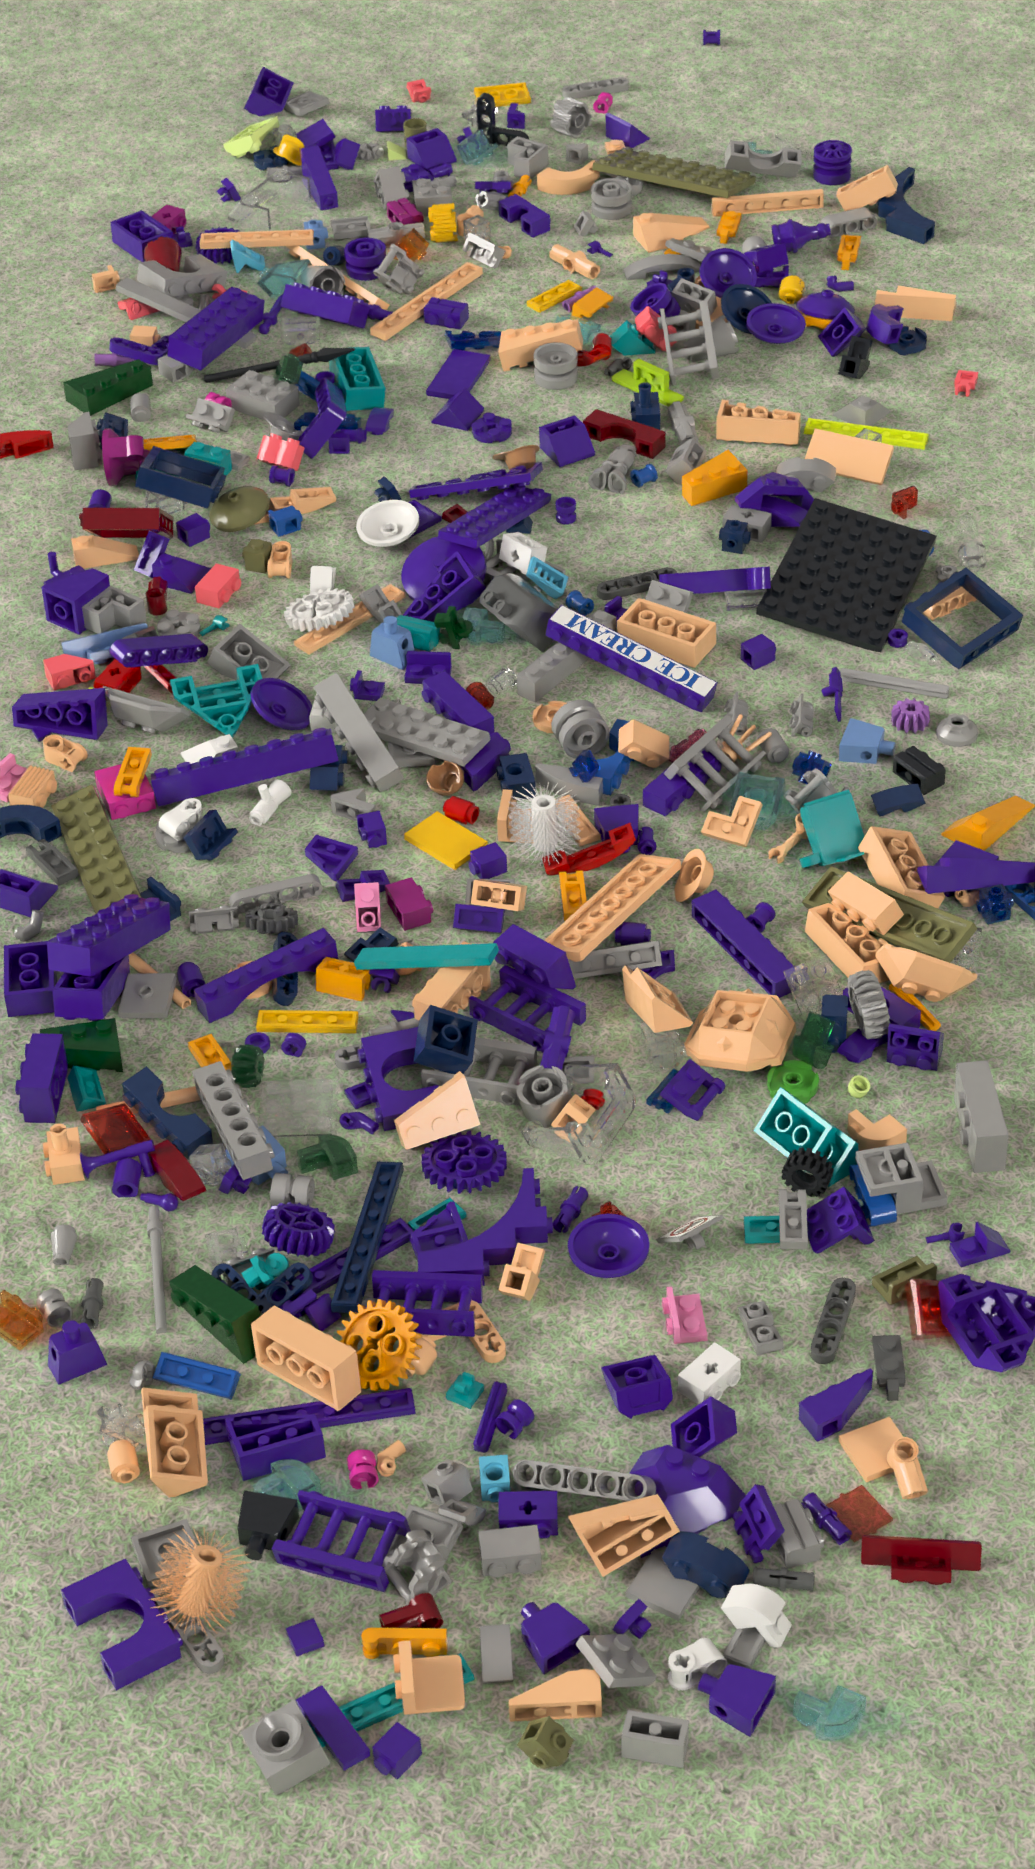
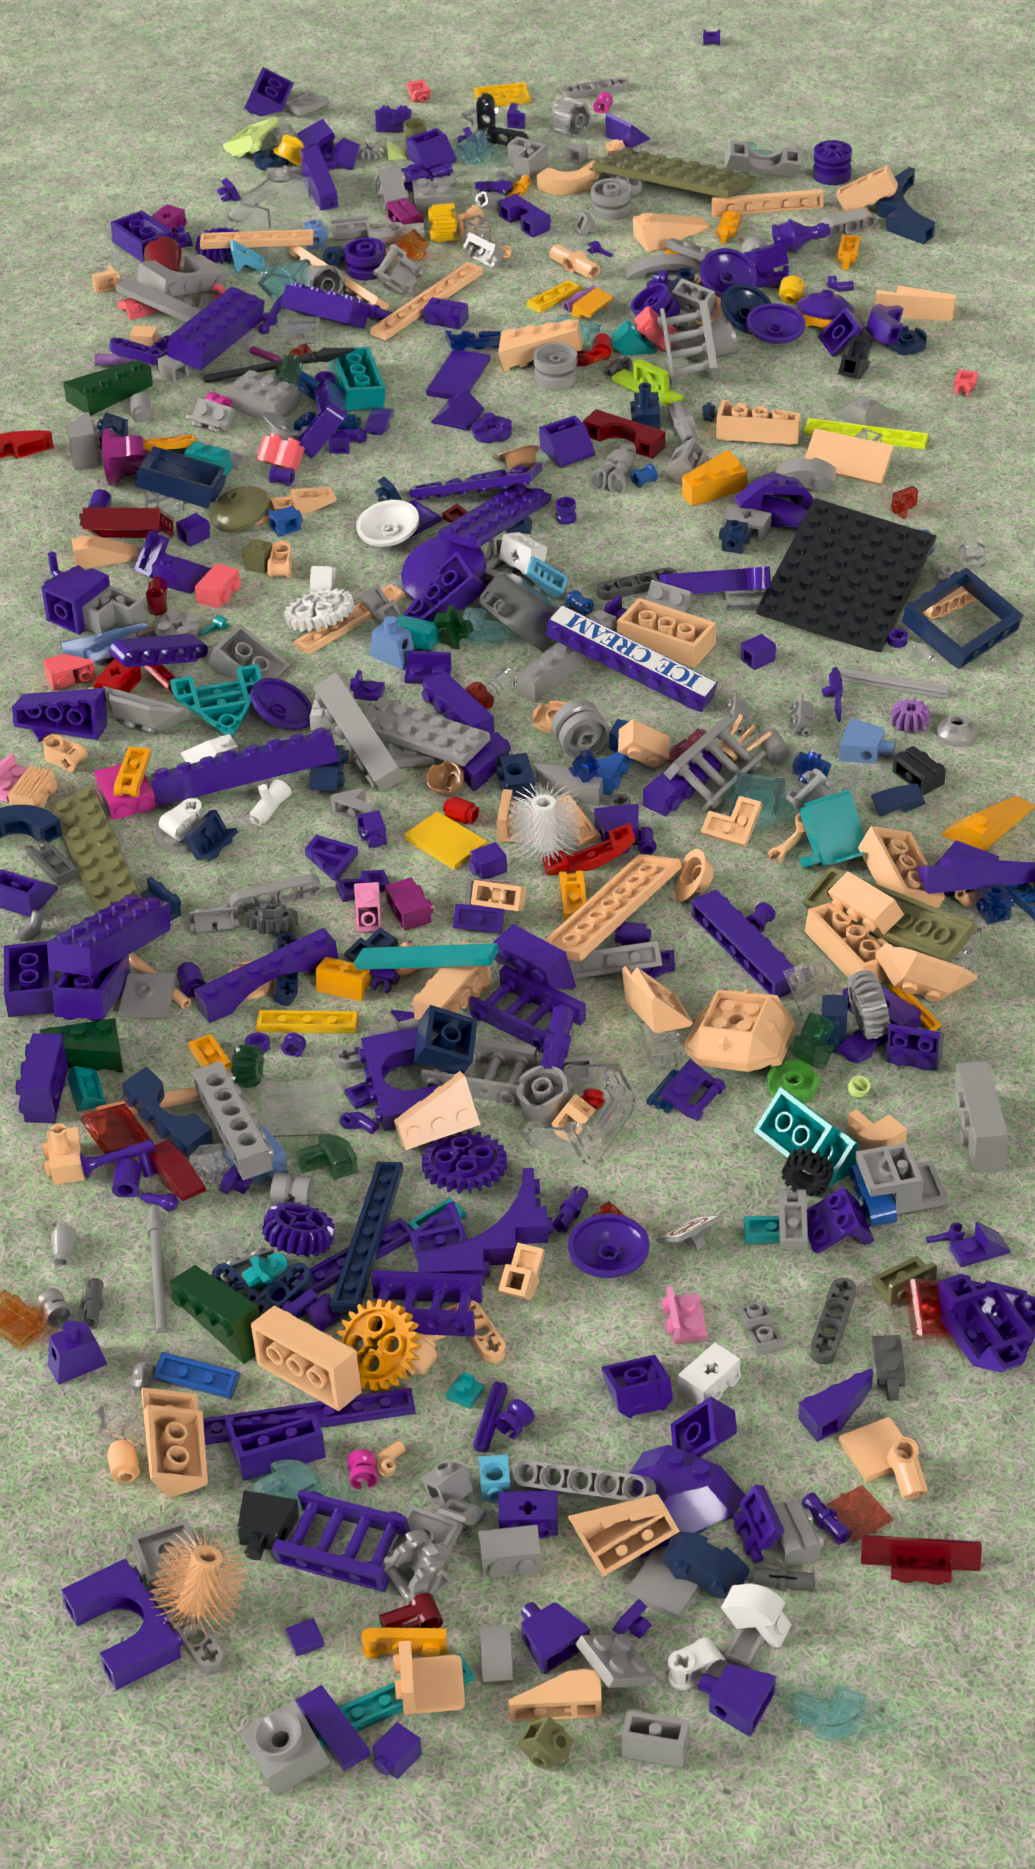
(264, 354): none -> magenta bar
(709, 412): none -> dark blue plate

